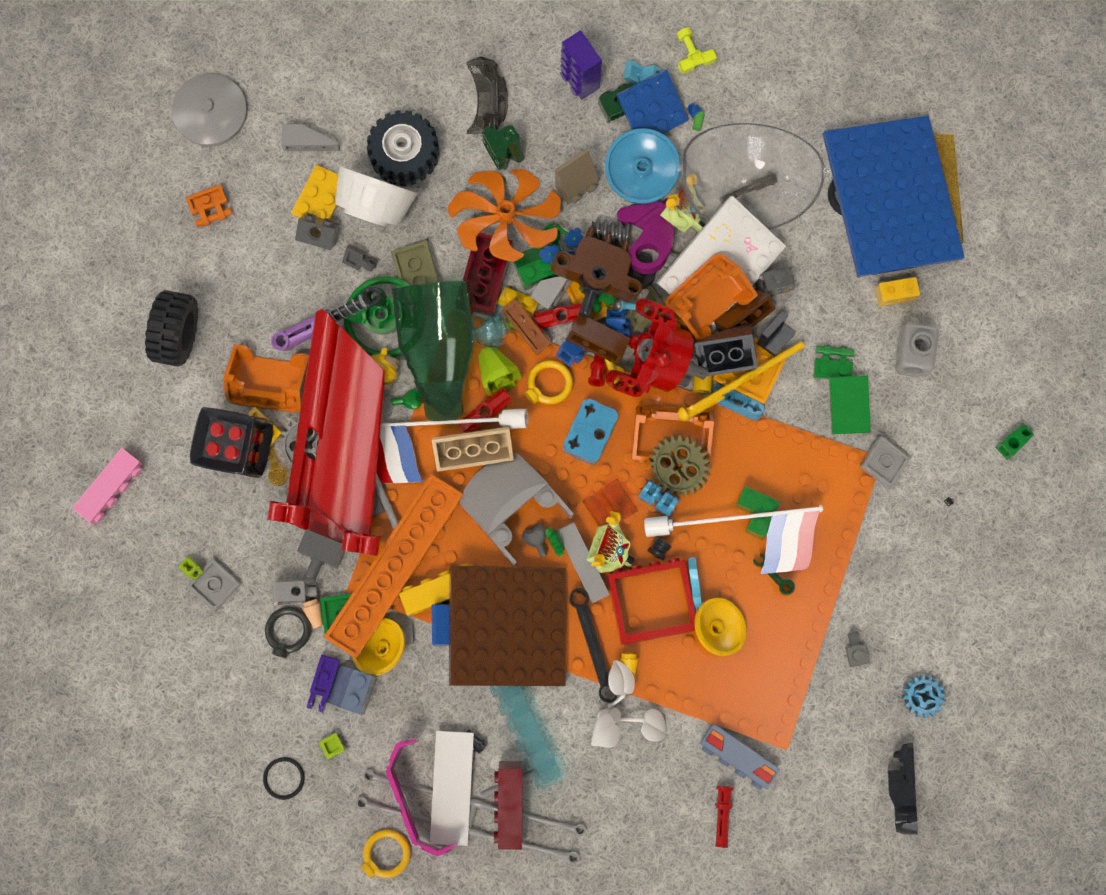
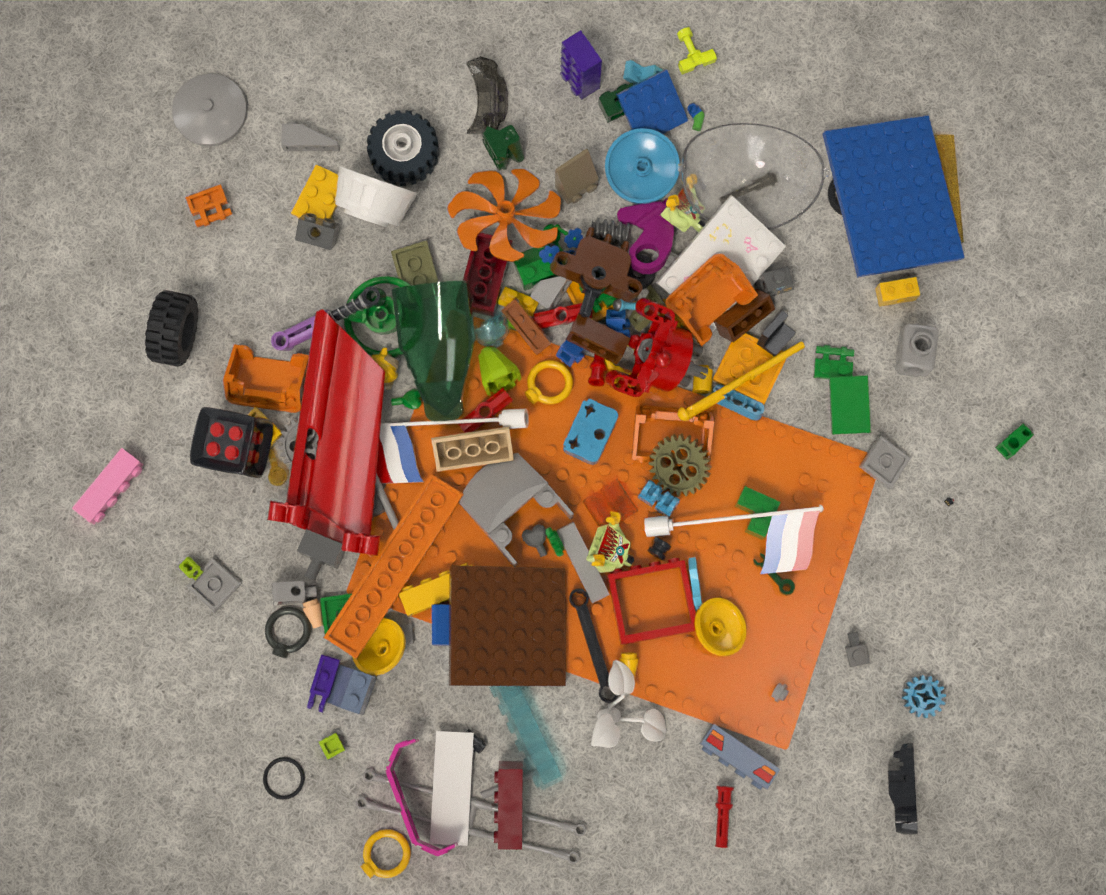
(356, 259): dark grey plate -> none
(727, 351): slope -> none
(780, 692): none -> light grey plate

